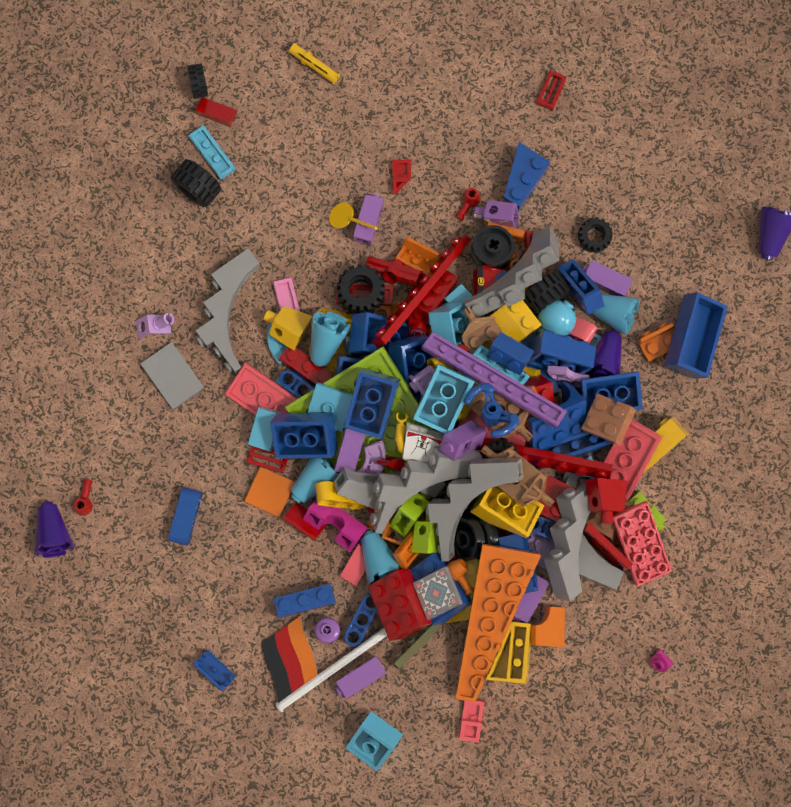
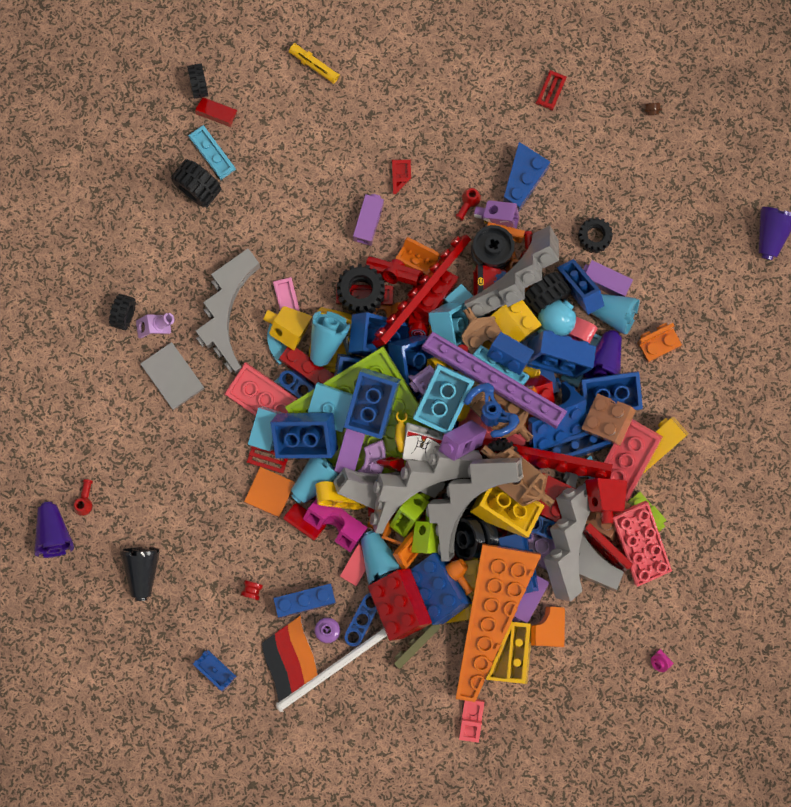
(122, 311): none -> black tyre
(140, 570): none -> black cone
(184, 516): blue beam -> none
(251, 590): none -> red wheel
(343, 214): yellow piece -> none
(360, 678): medium lavender brick -> none
(374, 741): medium azure slope -> none
(437, 593): light grey tile -> none
(565, 374): lavender tile -> none
(652, 108): none -> reddish brown plate
(696, 335): blue piece -> none

